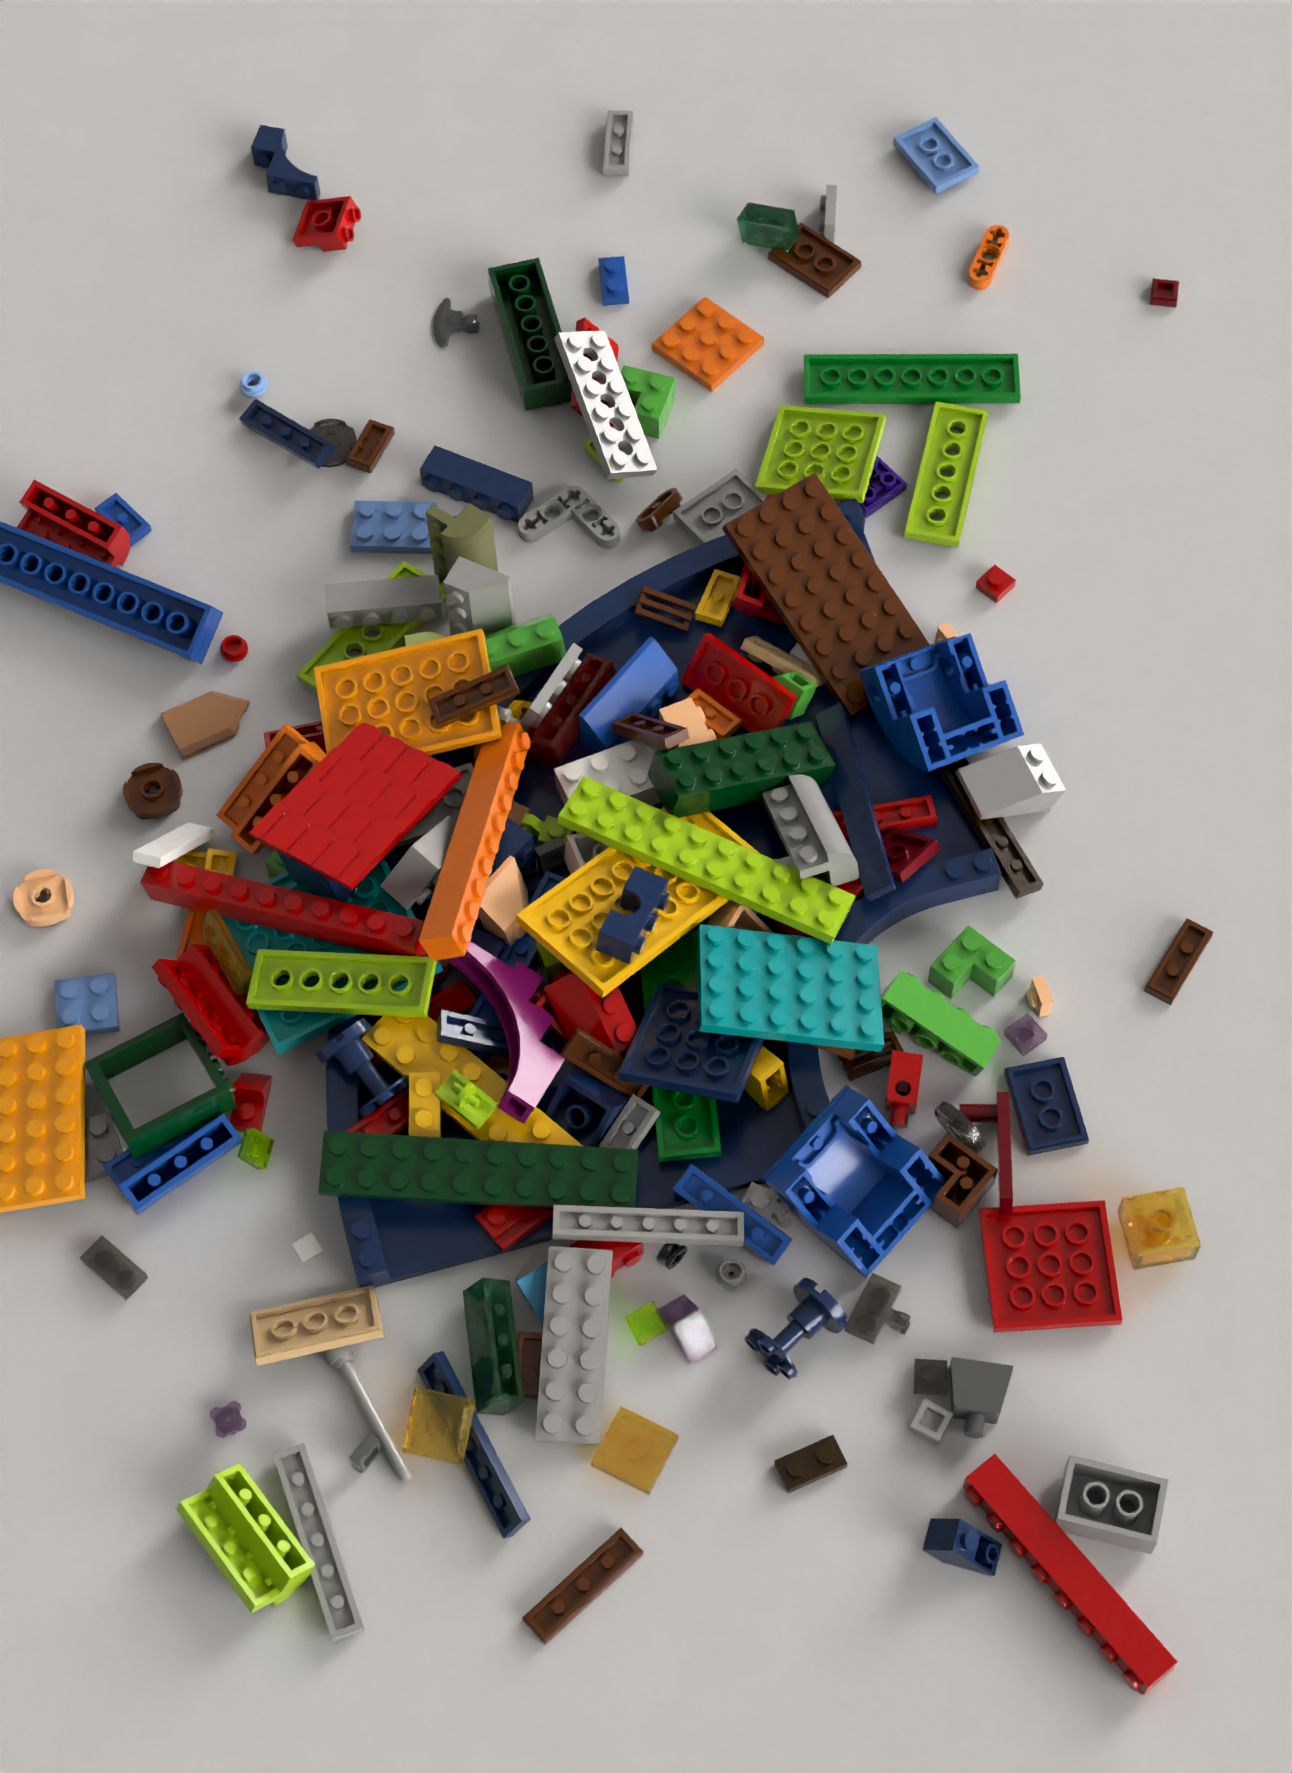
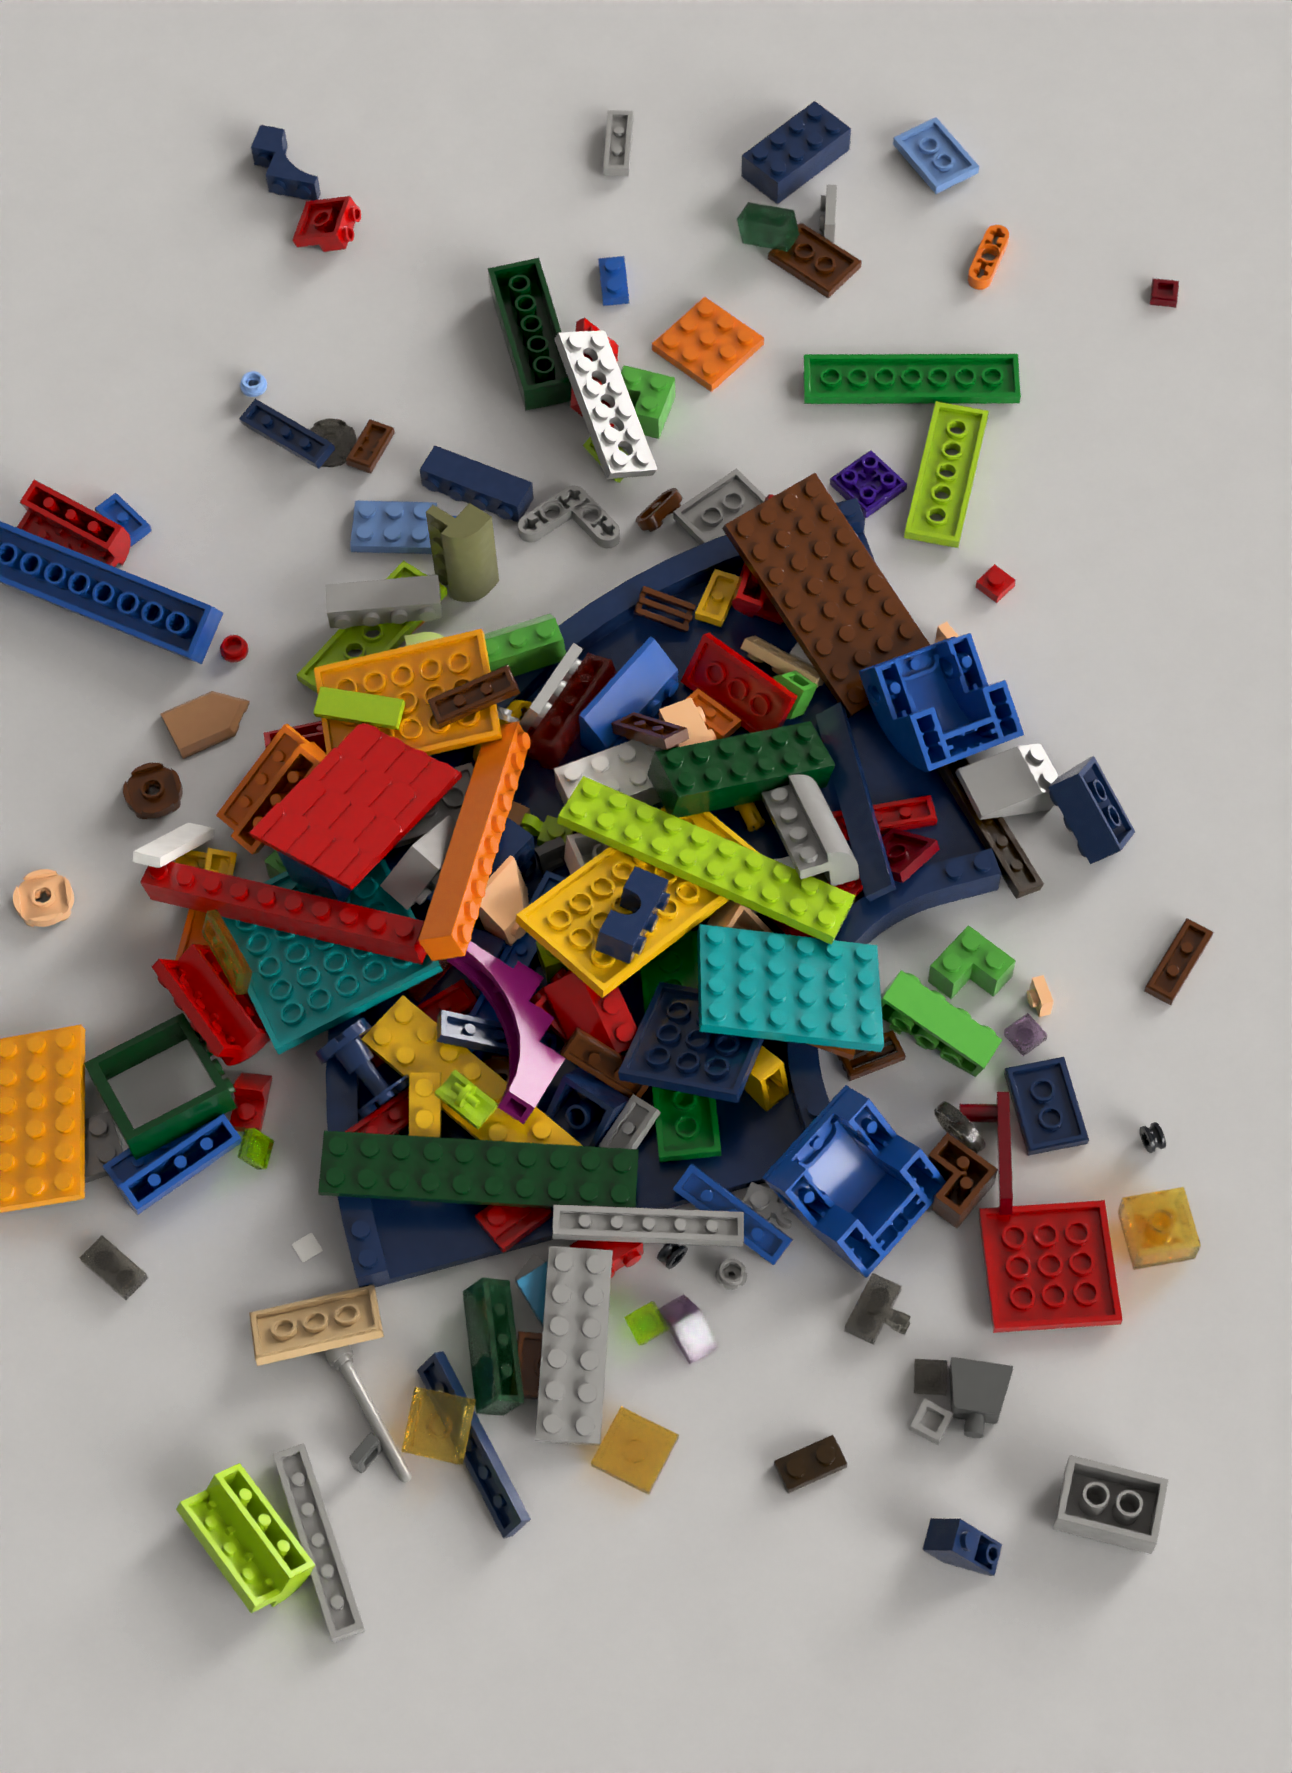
(88, 1002): medium blue plate -> none
(236, 1423): clear purple plate -> none
(350, 999): lime plate -> none
(359, 708): none -> lime tile
(450, 321): dark grey piece -> none
(477, 598): light grey slope -> none
(582, 1586): reddish brown tile -> none
(750, 816): none -> yellow pin
(795, 152): none -> dark blue brick
(812, 1314): dark blue piece -> none
(825, 442): lime plate -> none
(903, 1078): red torso -> none
(1069, 1575): red brick -> none
(1091, 810): none -> dark blue slope
(1152, 1137): none -> black bush

